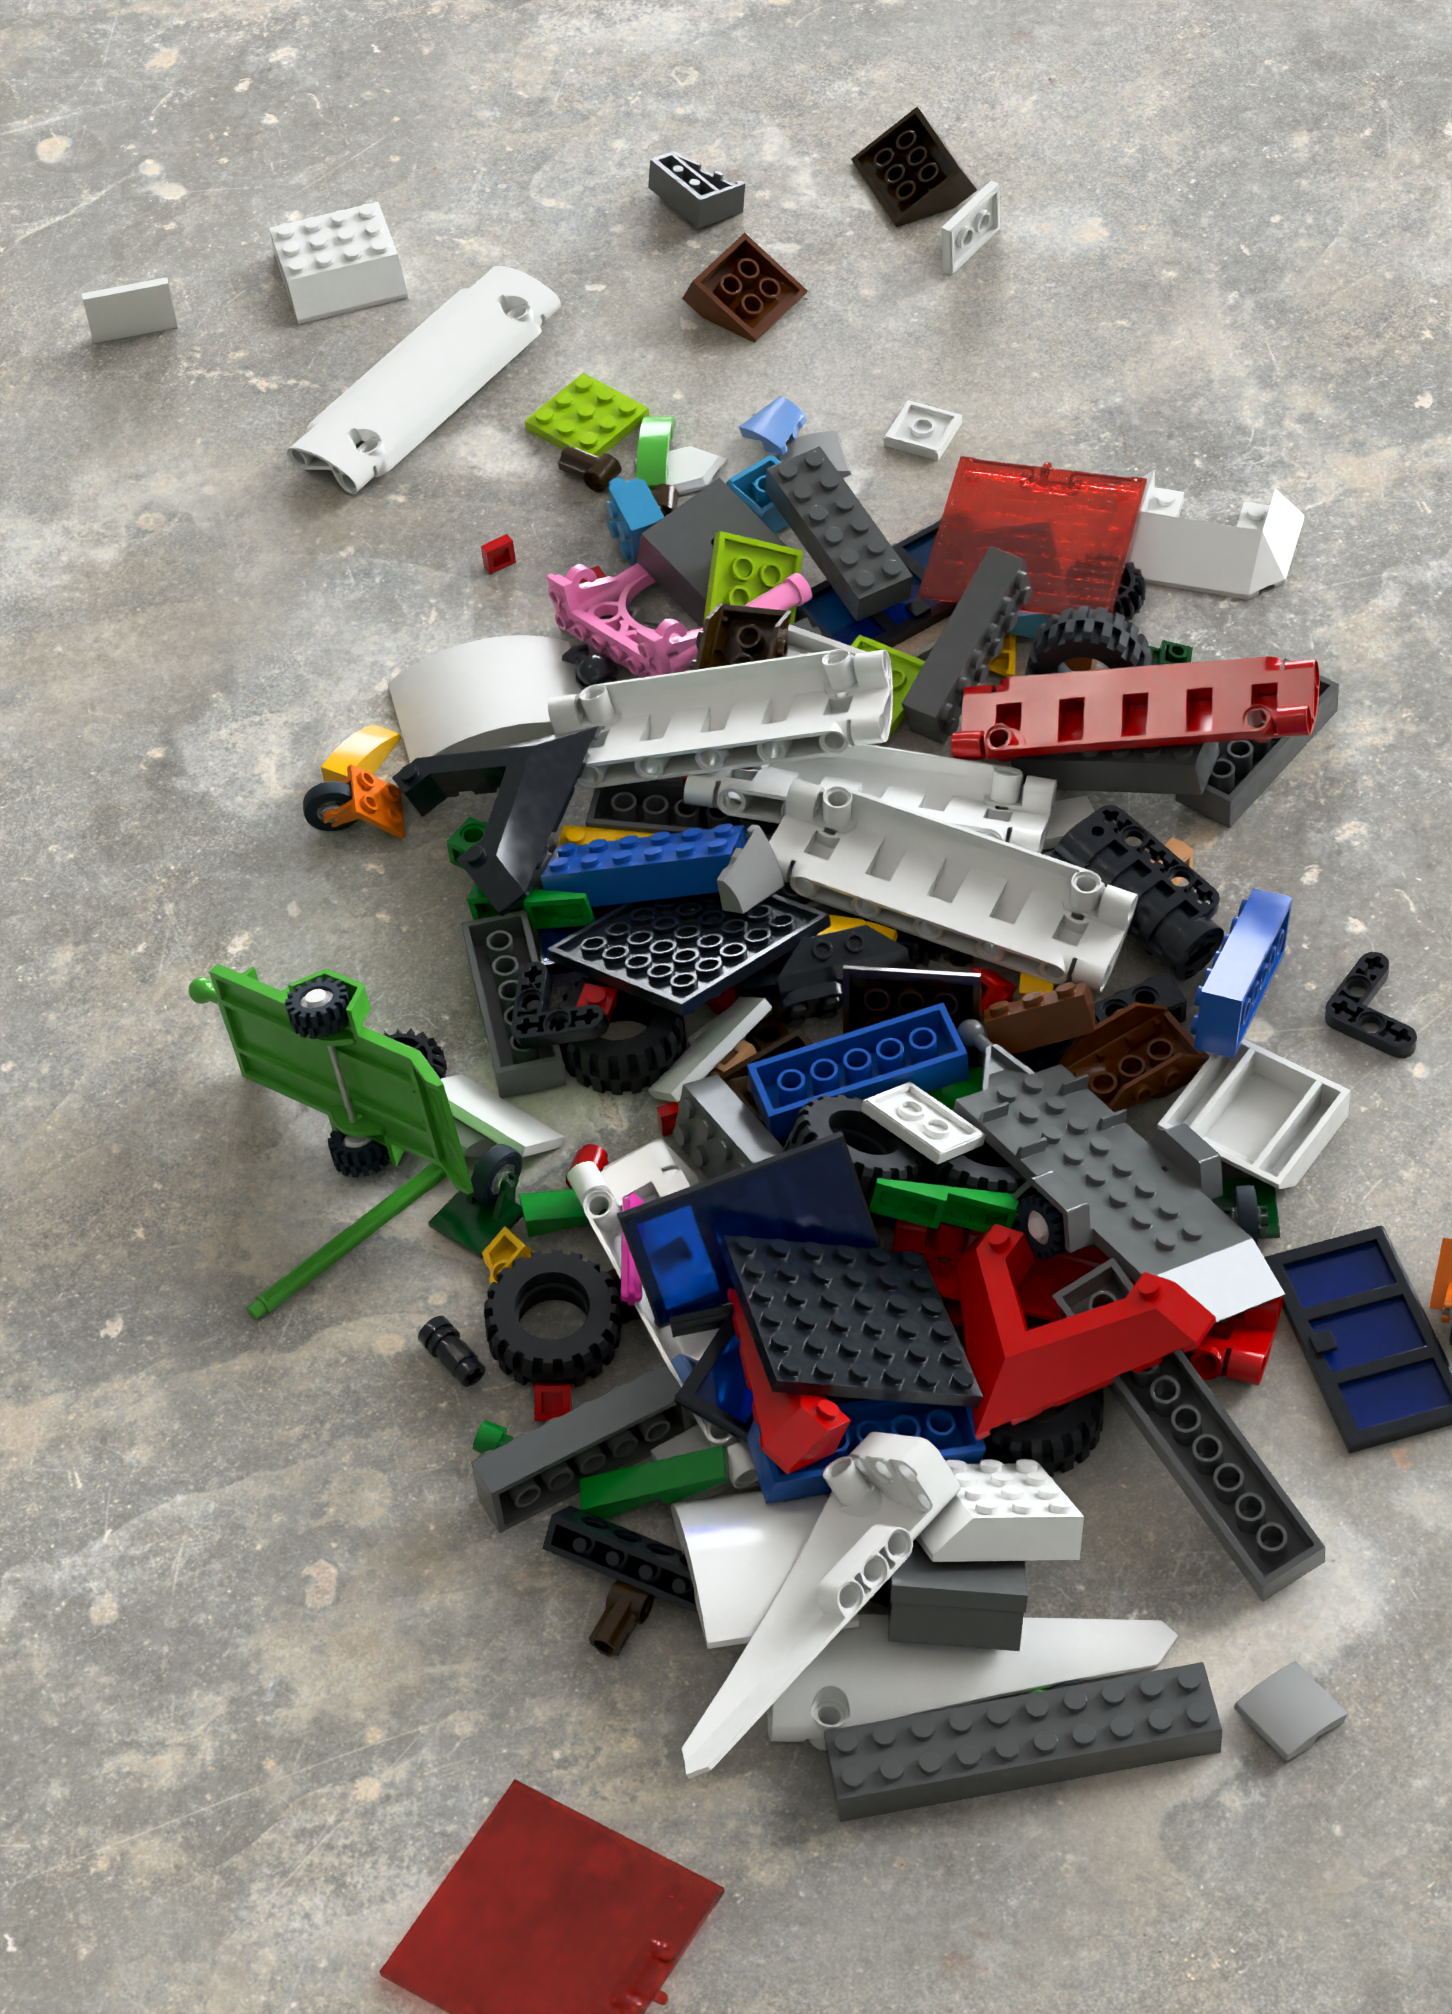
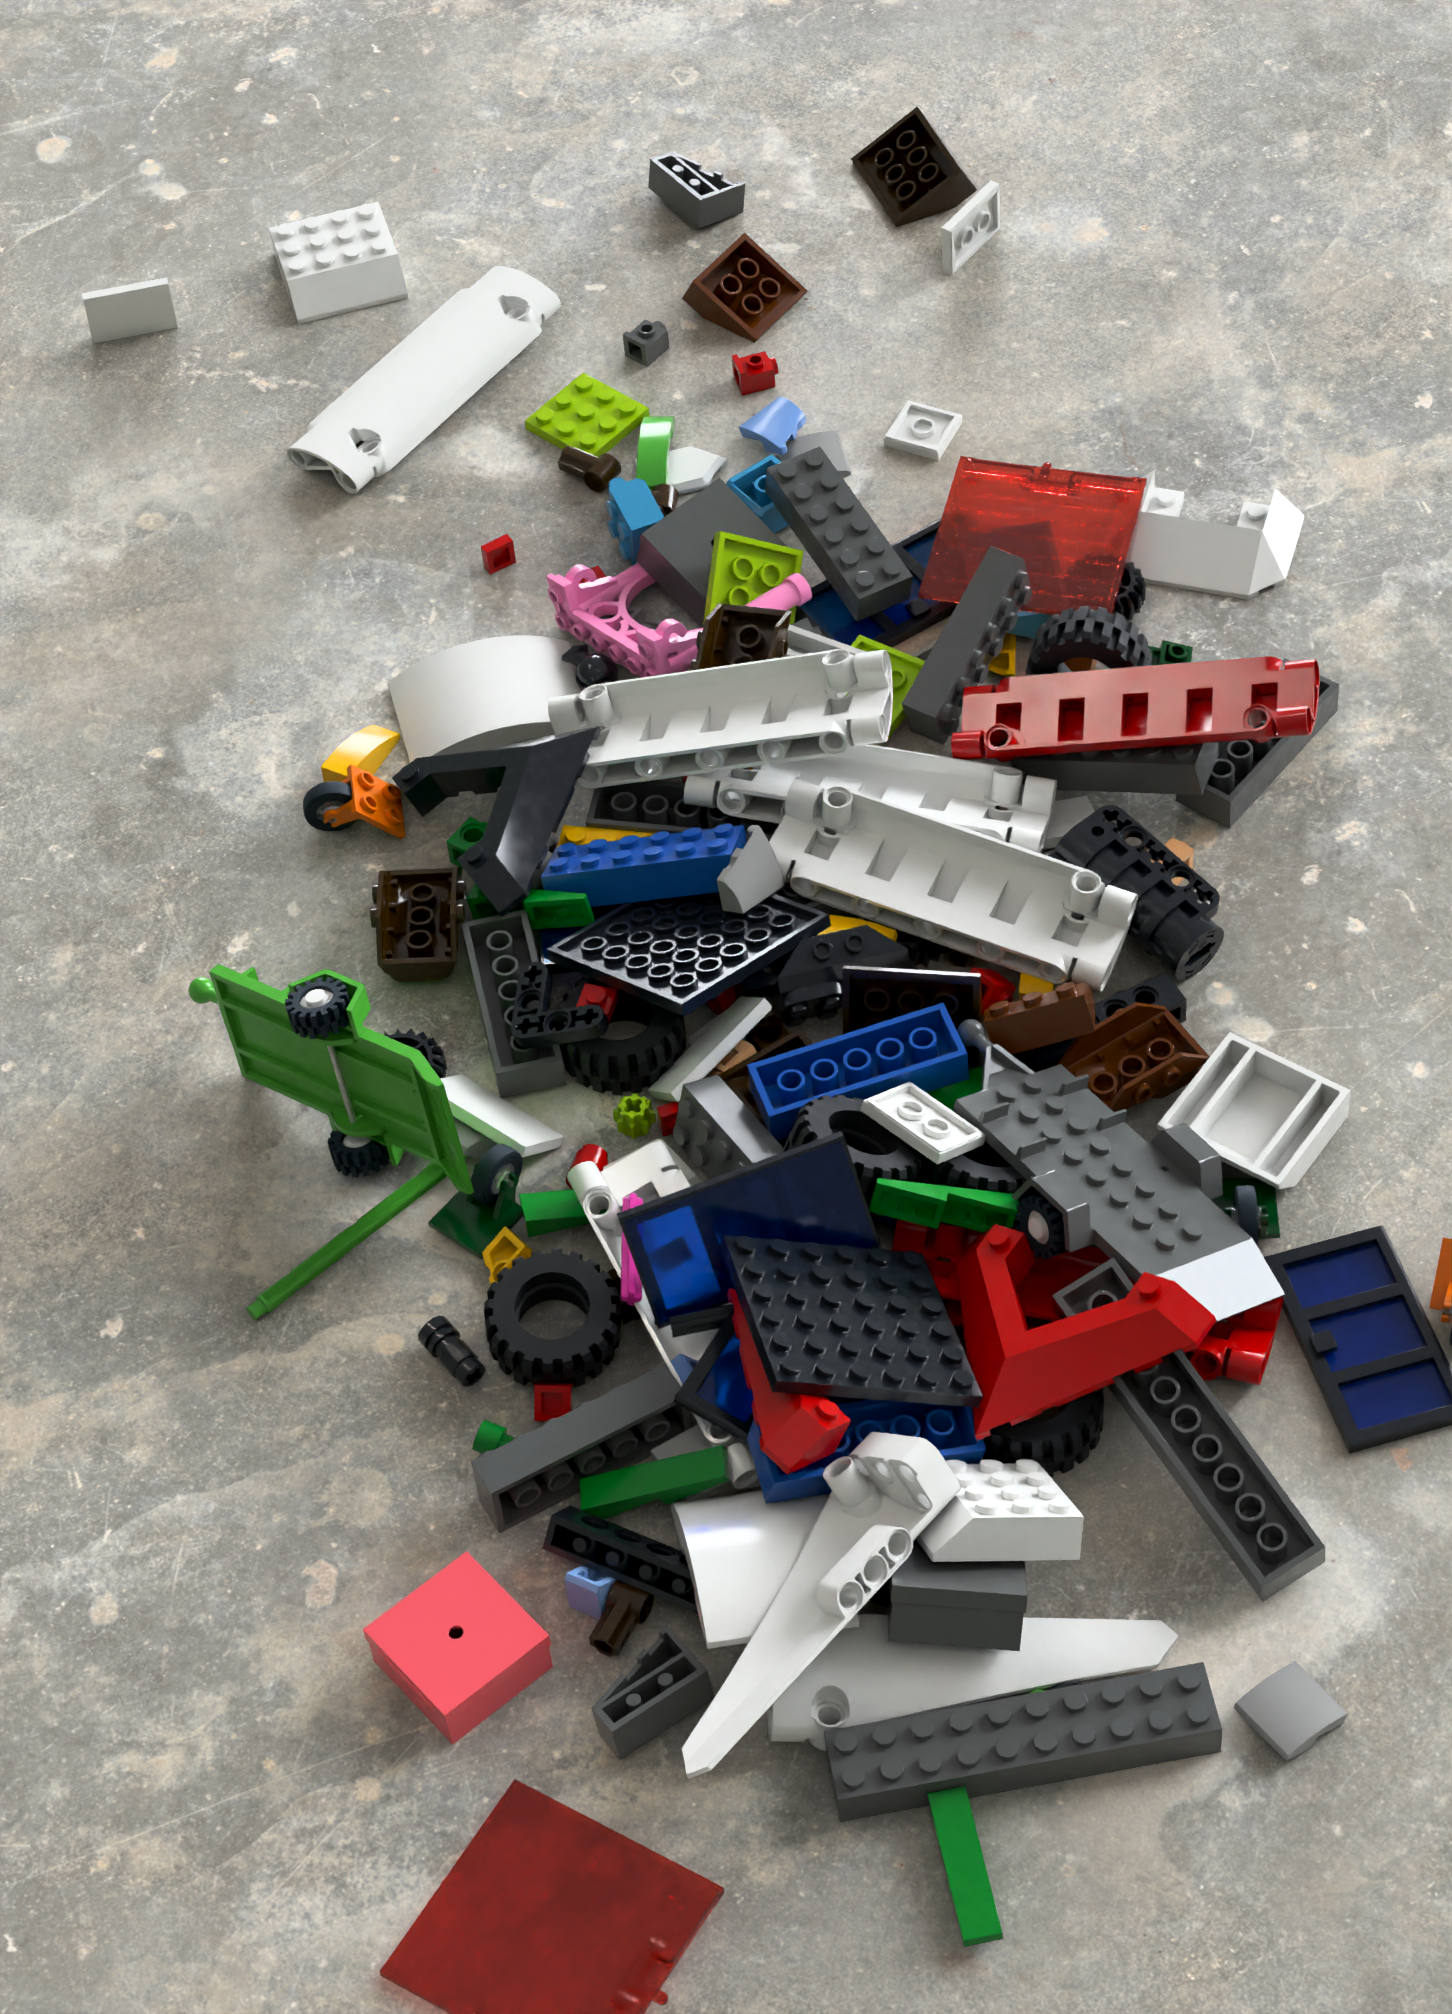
(418, 922): none -> dark brown slope
(459, 1647): none -> coral container
(588, 1590): none -> light blue slope
(634, 1116): none -> lime gear
(650, 338): none -> dark grey brick
(653, 1696): none -> dark grey wedge
(754, 372): none -> red brick
(964, 1866): none -> green slope
(1241, 973): brick -> none
(1357, 1007): black beam -> none

